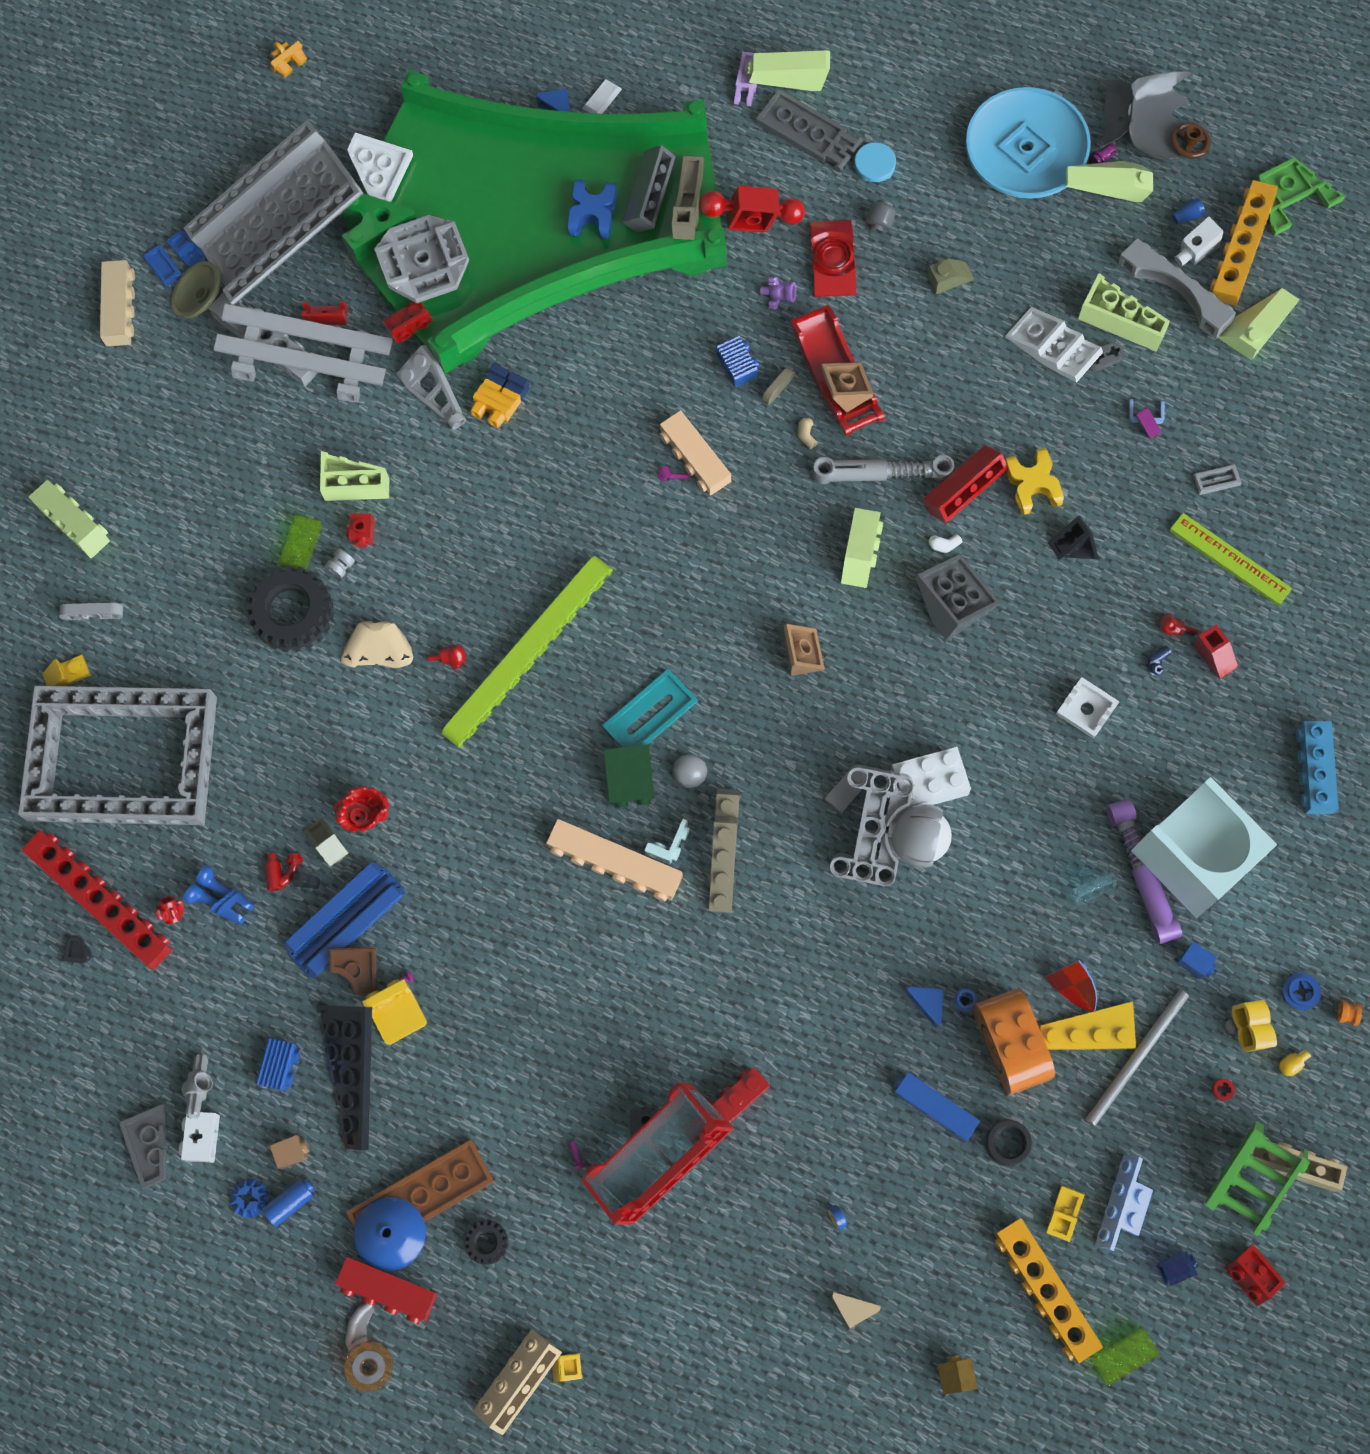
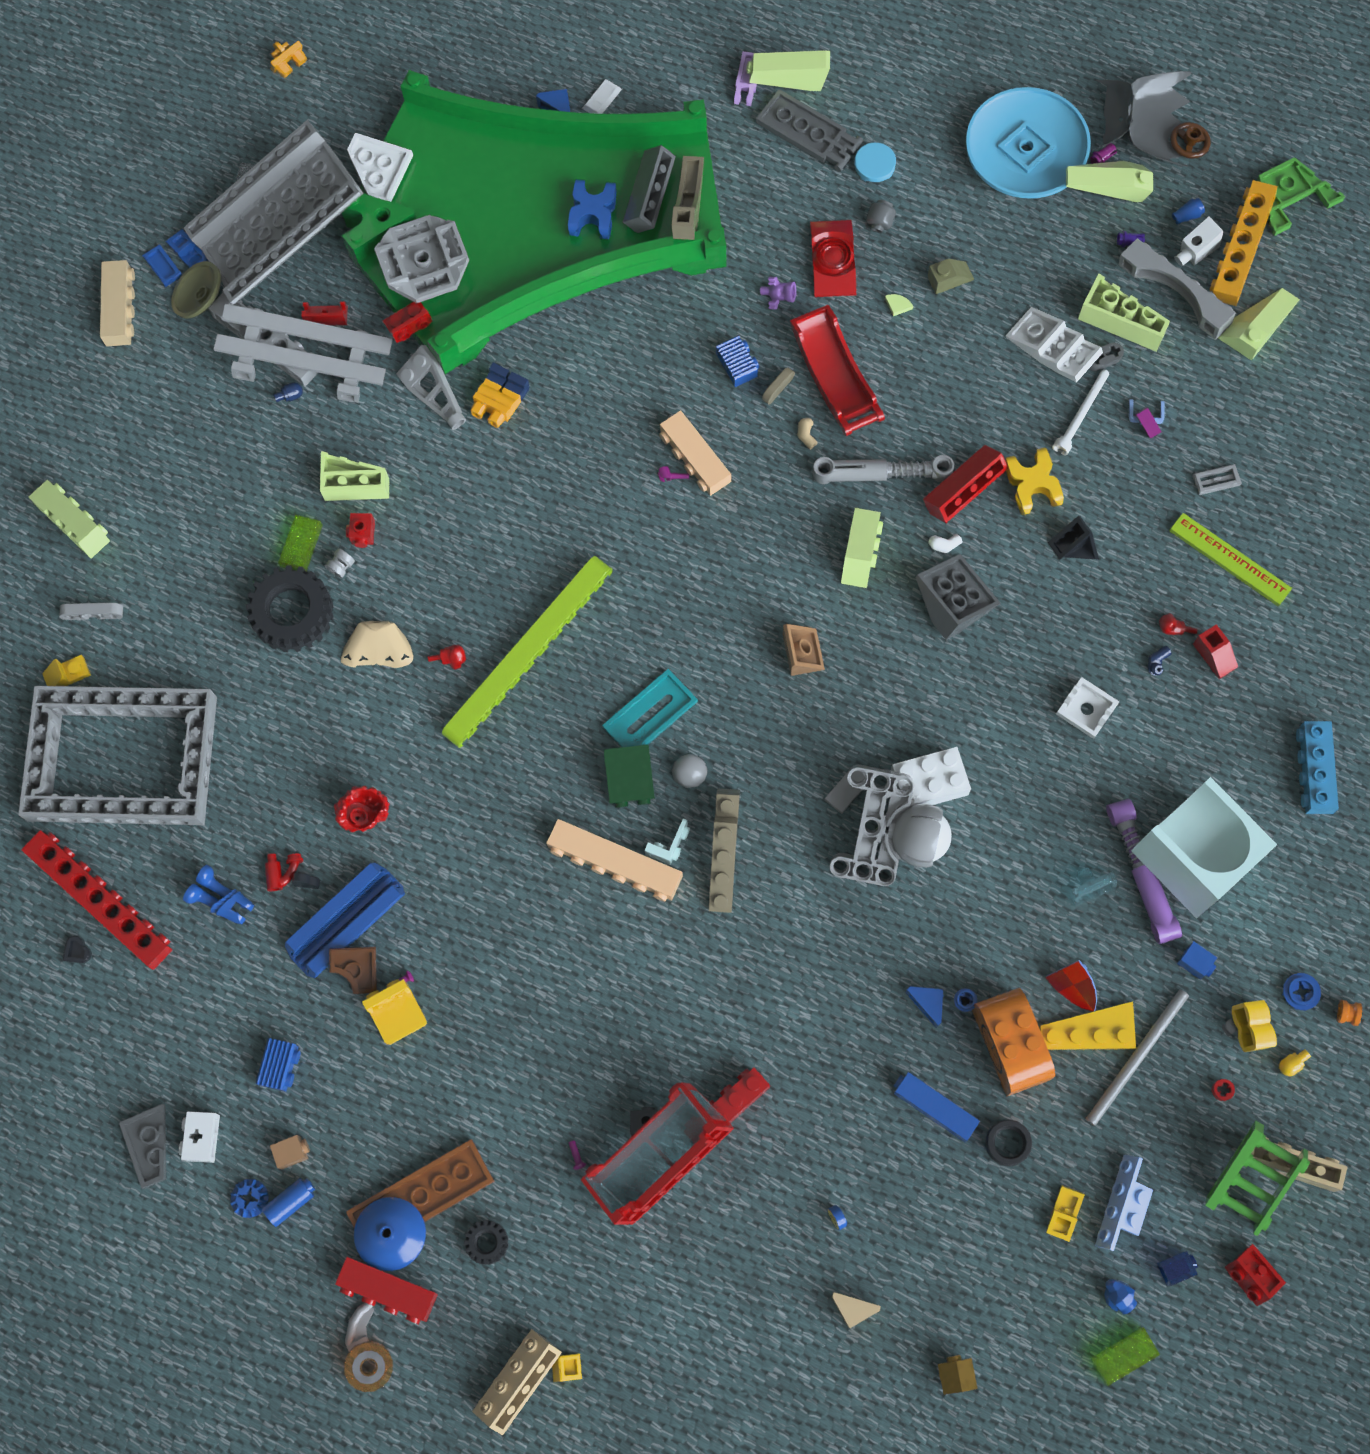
(169, 909): red gear -> none
(196, 1086): light grey axle -> none
(289, 392): none -> dark blue cylinder
(326, 842): slope -> none
(349, 1063): black wing -> none
(752, 208): red brick -> none
(847, 384): medium nougat slope -> none
(898, 304): none -> yellowish green tile
(1064, 442): none -> white piece
(1087, 1342): light orange brick -> none
(1120, 1296): none -> blue rock
(1127, 239): none -> dark purple pin

